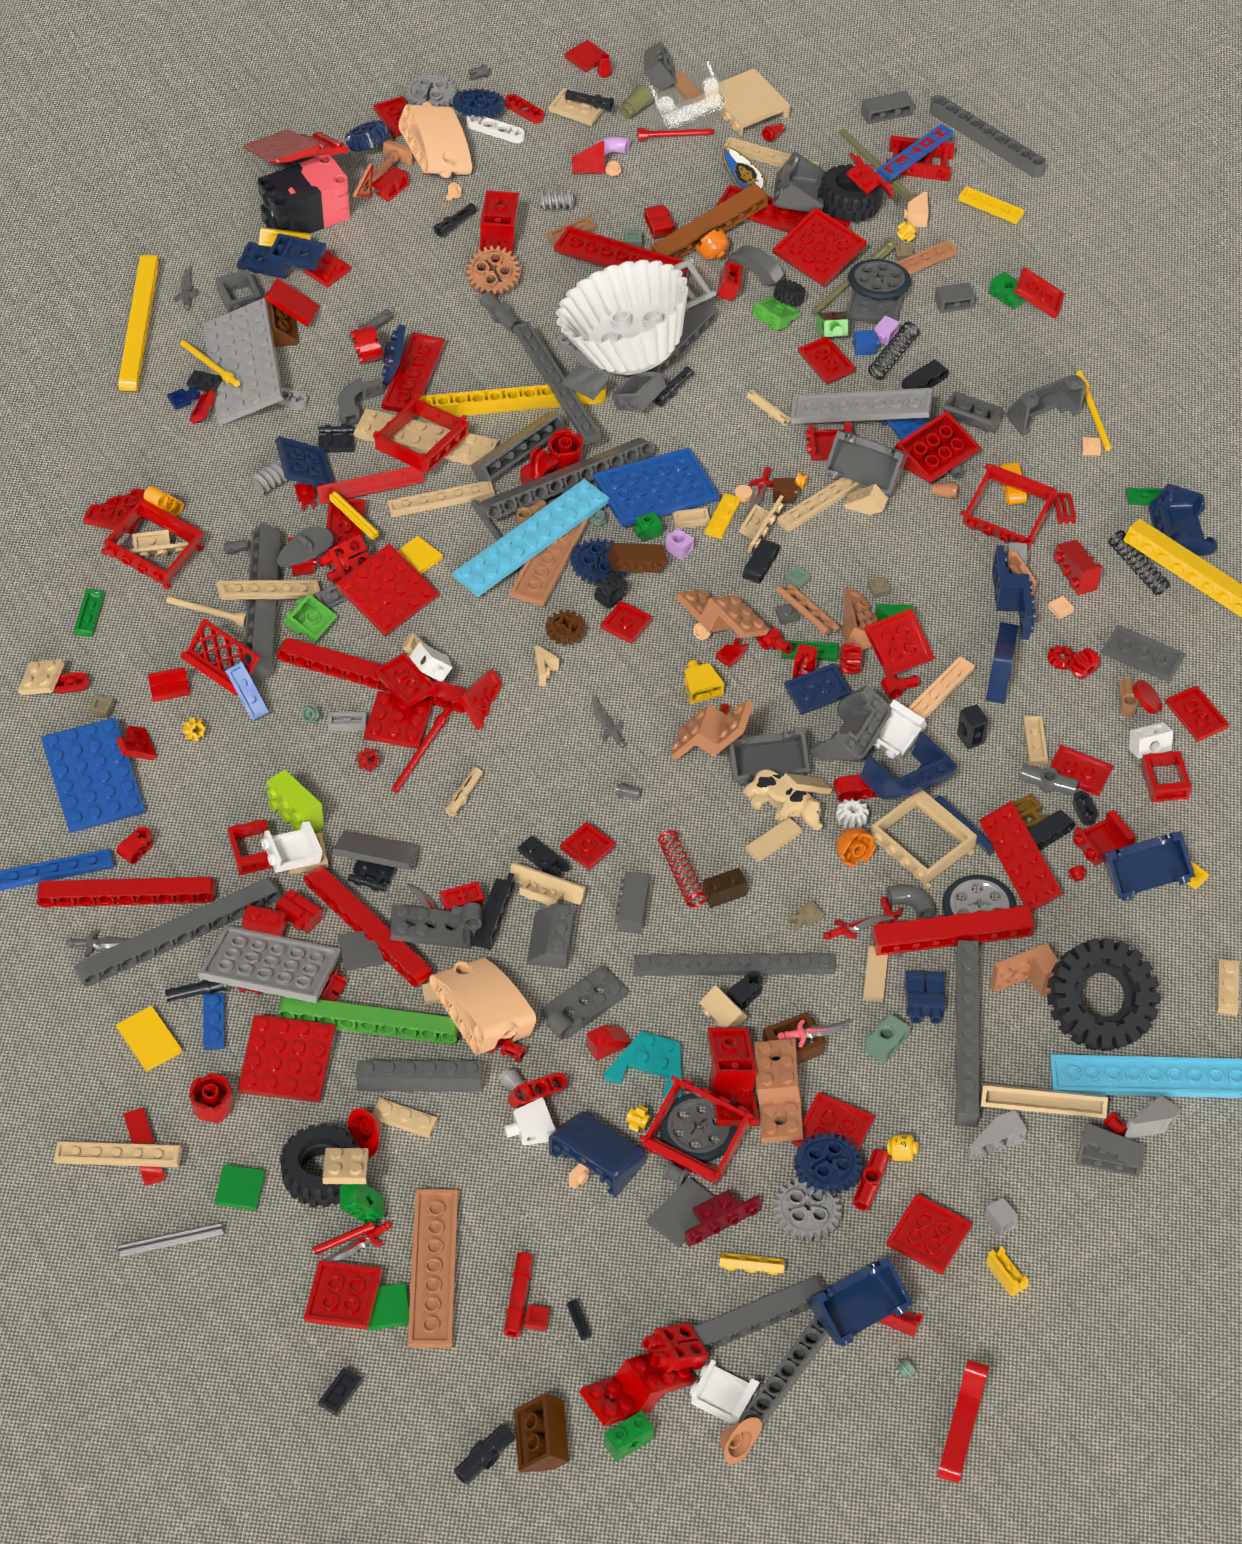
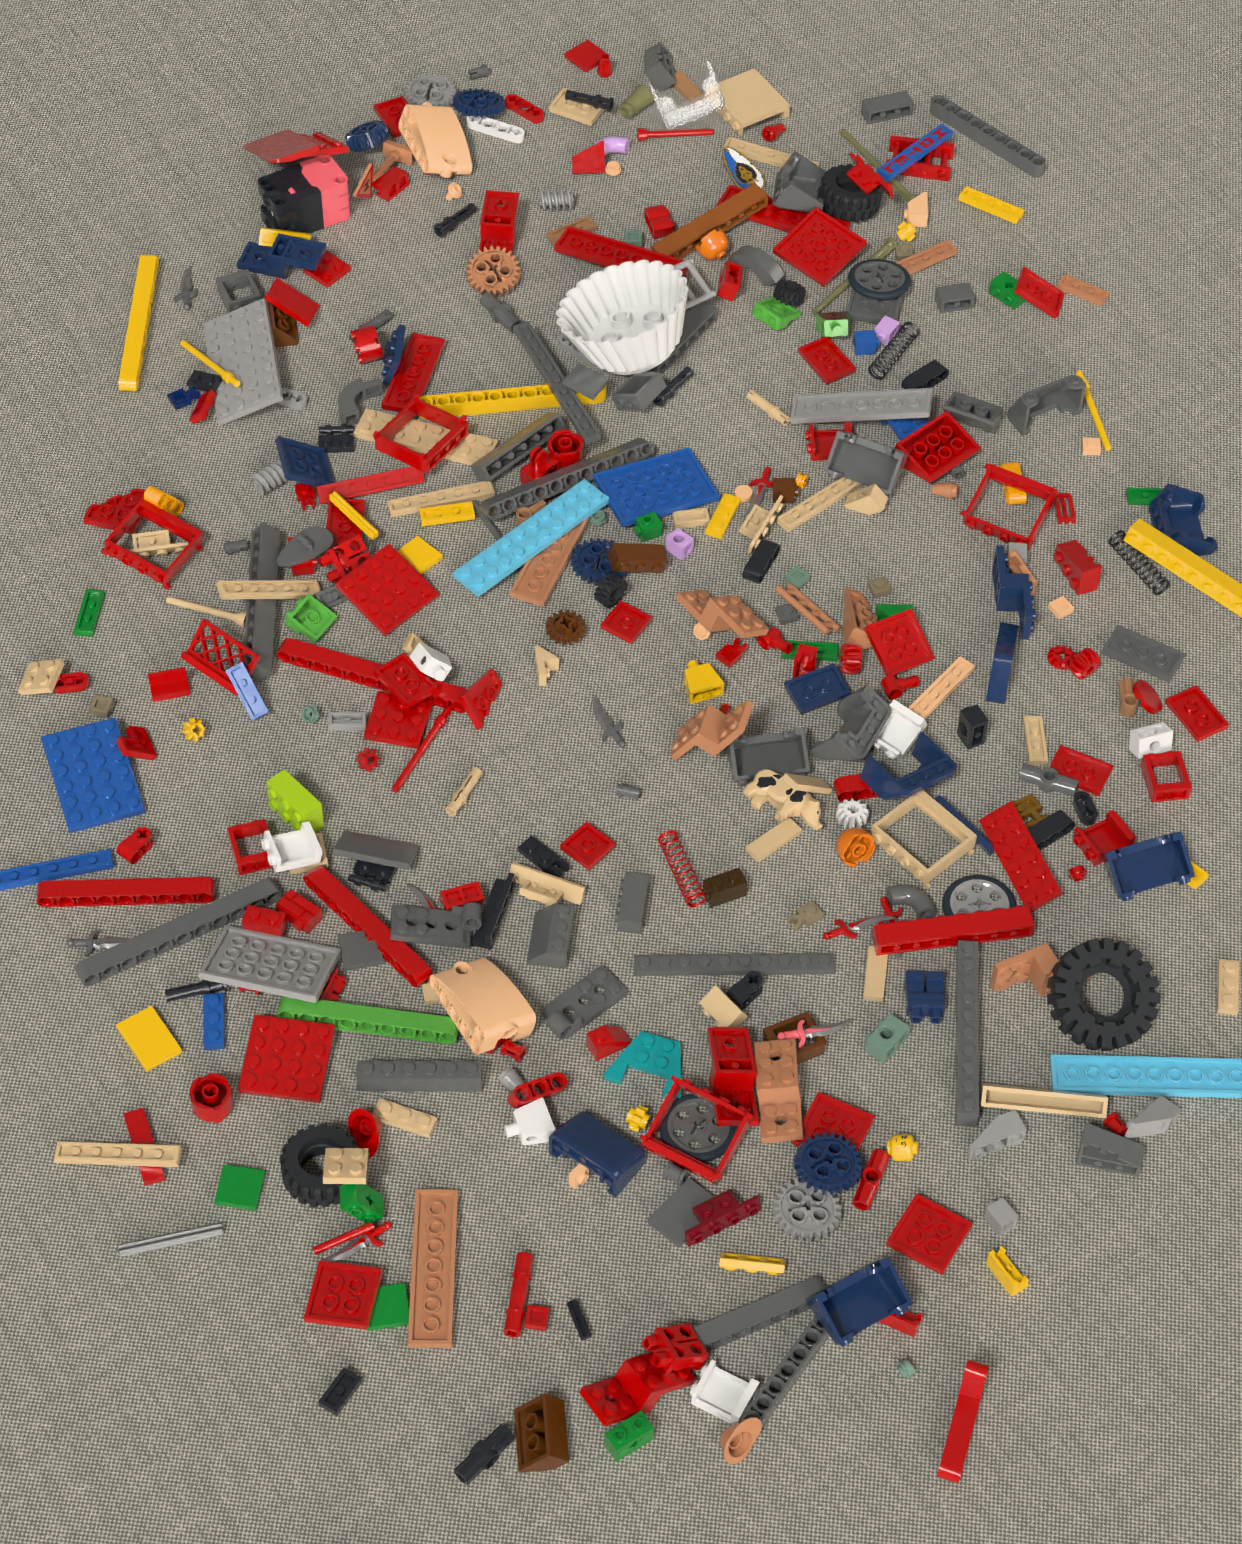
(447, 513): none -> yellow plate
(1083, 290): none -> nougat tile

